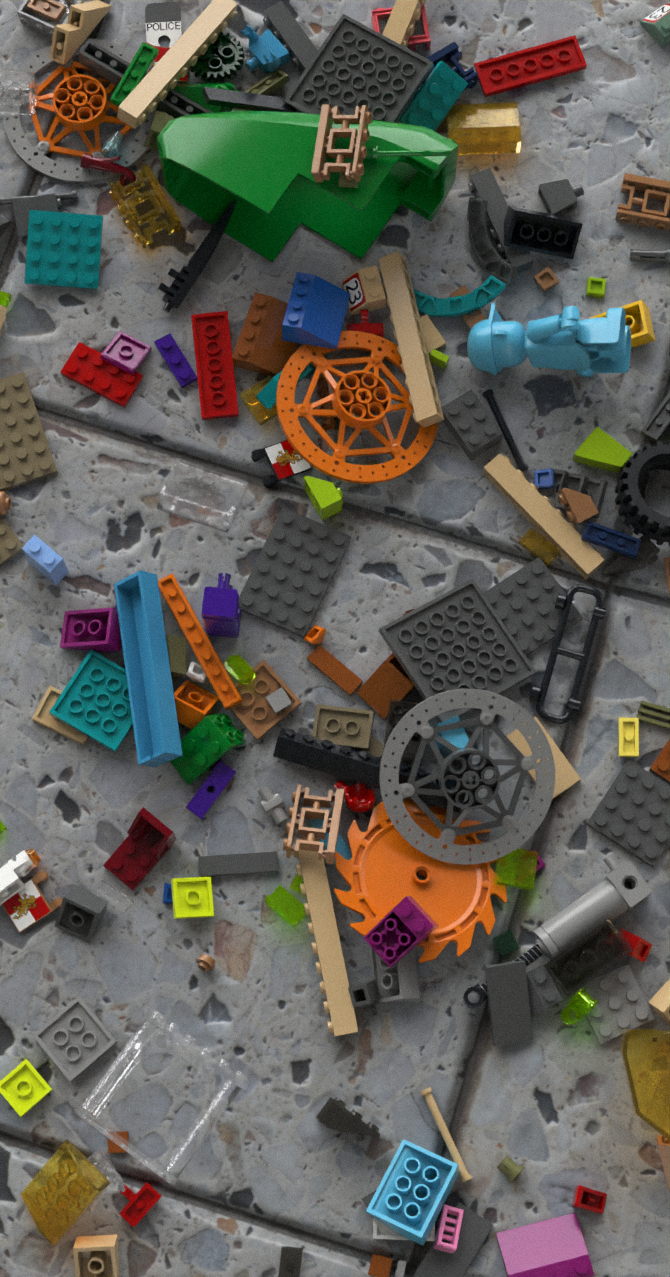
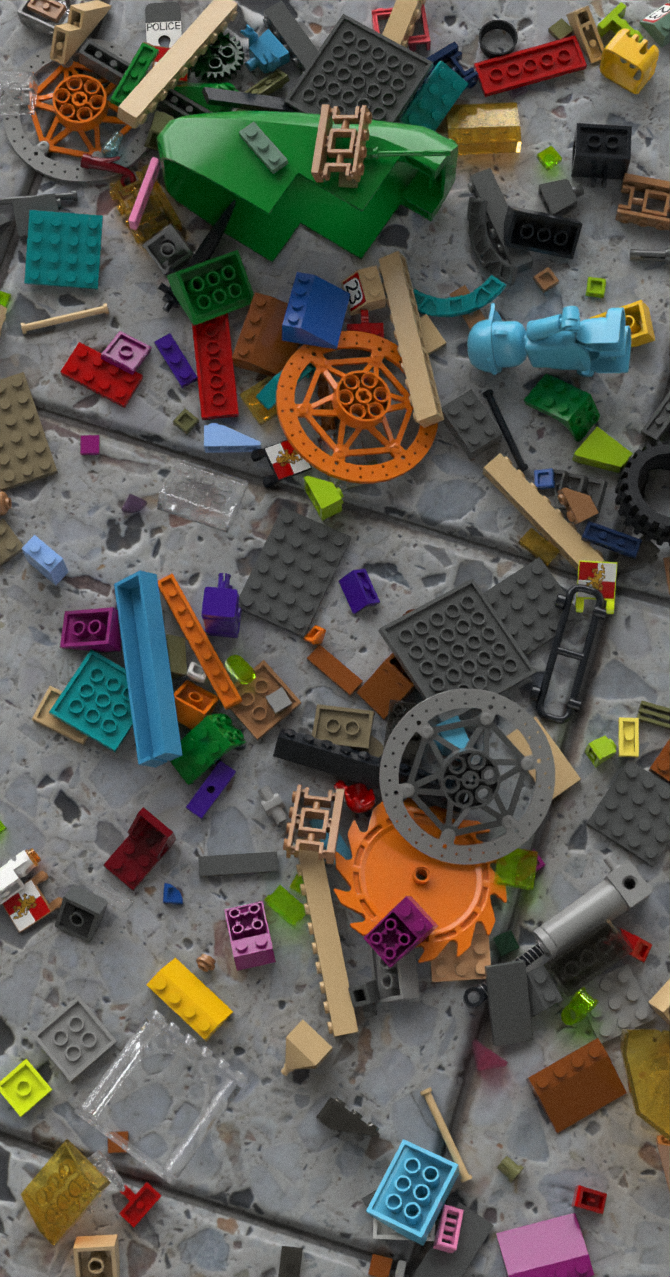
(64, 318): none -> tan bar
(90, 445): none -> magenta tile
(133, 504): none -> clear purple tile
(144, 193): none -> bright pink tile
(168, 248): none -> dark grey slope
(186, 421): none -> olive tile
(190, 998): none -> yellow slope
(192, 897): neon yellow plate -> none
(212, 287): none -> green slope
(224, 439): none -> light blue slope
(249, 935): none -> magenta slope
(263, 147): none -> sand green plate
(304, 1049): none -> tan piece
(358, 590): none -> dark purple panel
(439, 359): lime tile -> none
(468, 965): none -> light nougat plate
(485, 1058): none -> clear pink slope
(502, 25): none -> black tyre
(549, 158): none -> clear neon green plate
(560, 30): none -> olive tile
(564, 403): none -> green bracket
(577, 1085): none -> dark orange slope
(586, 33): none -> tan slope
(599, 576): none -> flag
(600, 750): none -> lime slope
(601, 152): none -> black piece
(615, 22): none -> lime bracket
(628, 49): none -> yellow piece

